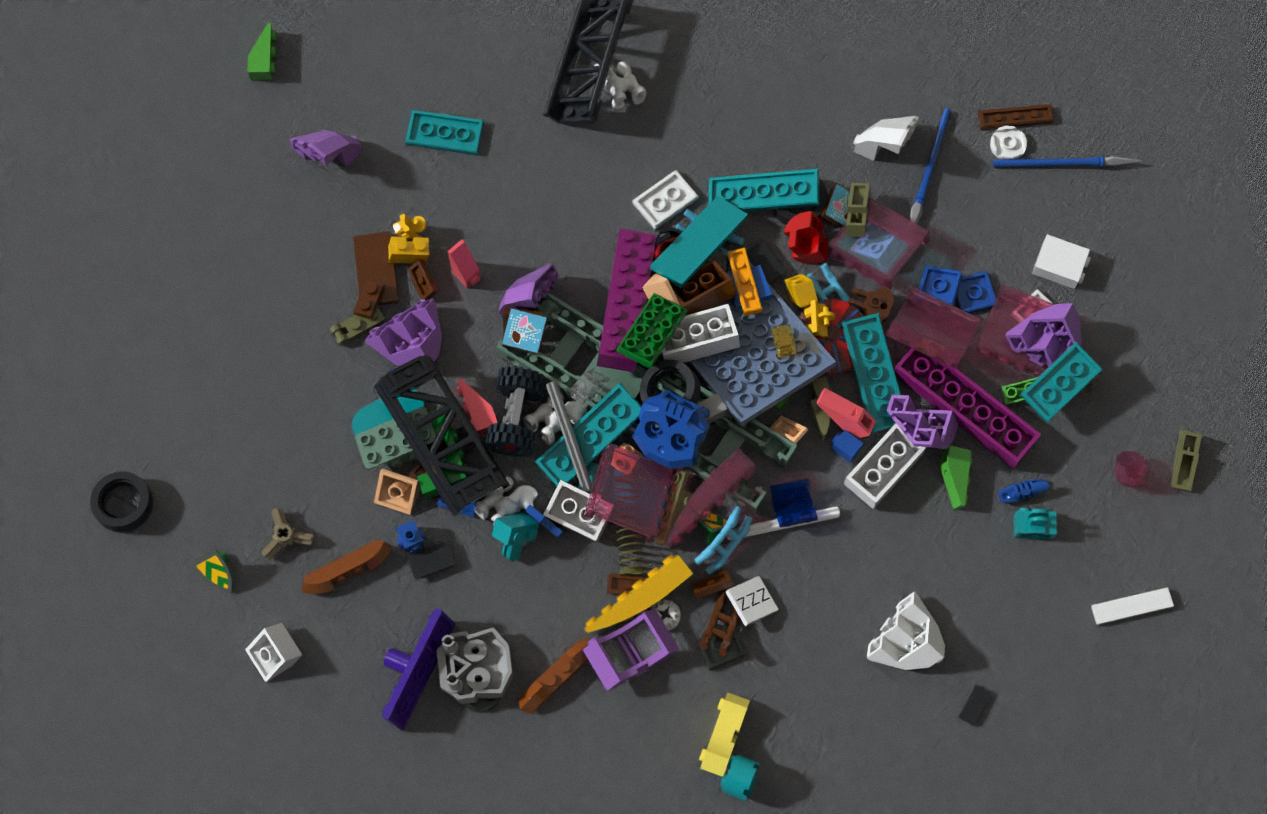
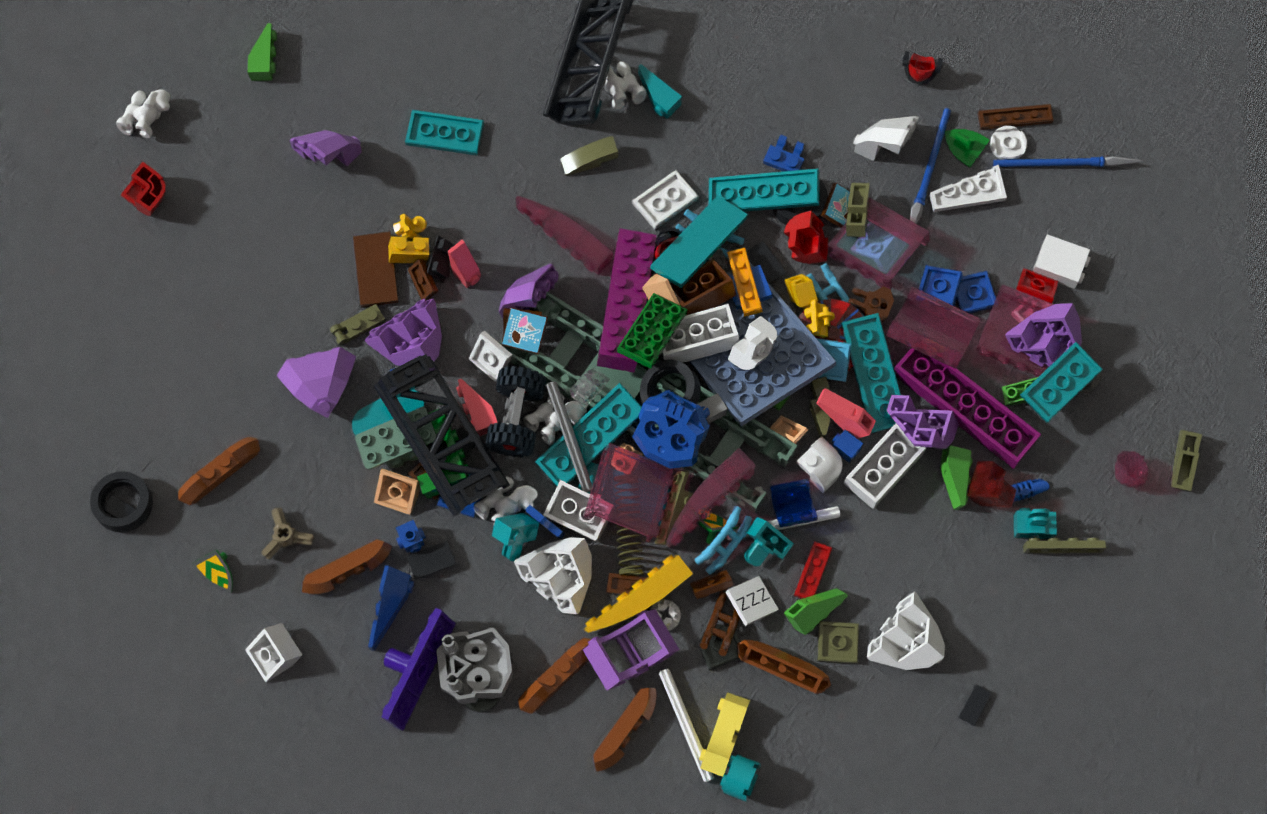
(145, 114): none -> white animal
(145, 189): none -> red brick
(218, 470): none -> dark orange brick
(318, 378): none -> medium lavender brick
(368, 299): reddish brown plate -> none
(394, 592): none -> blue wedge
(440, 260): none -> black piece
(489, 355): none -> white tile
(559, 572): none -> white brick
(568, 234): none -> clear pink slope
(590, 156): none -> olive slope
(640, 707): none -> dark orange brick
(662, 97): none -> teal slope
(684, 721): none -> white axle
(755, 345): none -> white brick
(767, 541): none -> teal brick
(783, 340): clear yellow brick -> none
(783, 665): none -> dark orange brick
(784, 160): none -> blue plate
(811, 610): none -> bright green slope
(813, 570): none -> red tile
(822, 464): none -> white brick
(838, 642): none -> olive tile
(841, 353): none -> medium azure tile
(920, 68): none -> red cap
(965, 144): none -> green shield
(977, 190): none -> white wing
(989, 486): none -> clear red brick
(1037, 285): none -> red tile
(1073, 545): none -> olive plate
(1132, 606): white tile -> none

